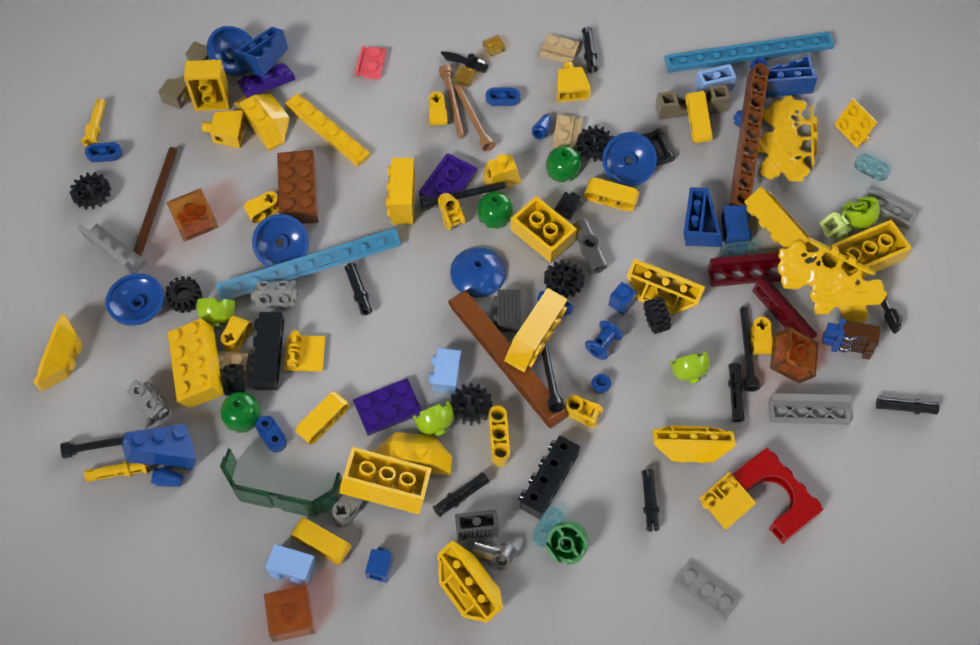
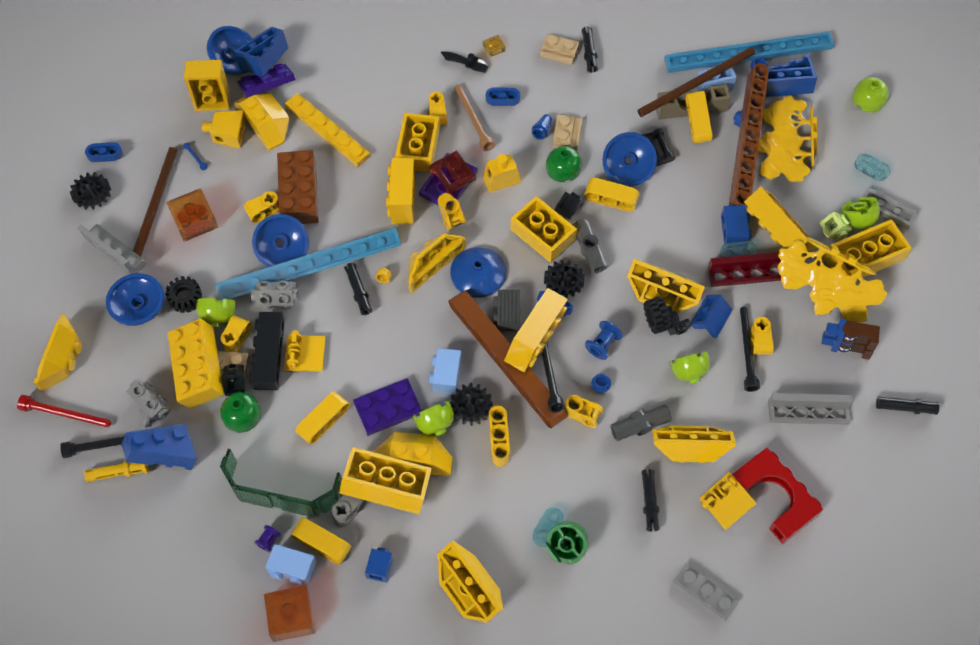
(27, 403): none -> red piece
(93, 129): yellow pin -> none
(166, 478): blue cone -> none
(174, 91): dark tan arch -> none
(203, 166): none -> blue hinge
(267, 538): none -> dark purple bush
(271, 432): blue plate -> none
(370, 62): coral plate -> none
(383, 279): none -> yellow hinge
(418, 140): none -> yellow brick
(428, 202): black piece -> none
(432, 258): none -> yellow wedge
(446, 74): medium nougat piece -> none
(457, 169): none -> clear red plate
(460, 494): black pin -> none
(464, 76): clear yellow plate -> none
(476, 524): dark grey brick -> none
(495, 209): green cylinder -> none
(499, 555): flat silver piece -> none
(549, 477): black brick -> none
(572, 84): yellow torso -> none
(586, 138): black gear -> none
(622, 298): blue brick -> none
(641, 422): none -> dark grey piece
(677, 327): none -> black bracket
(695, 82): none -> reddish brown piece
(701, 222): blue wedge -> none
(712, 315): none -> blue panel
(735, 384): black pin -> none
(781, 308): dark red fence -> none
(794, 355): clear orange brick -> none
(855, 123): yellow hinge -> none
(870, 94): none -> lime cylinder
(892, 316): black piece -> none

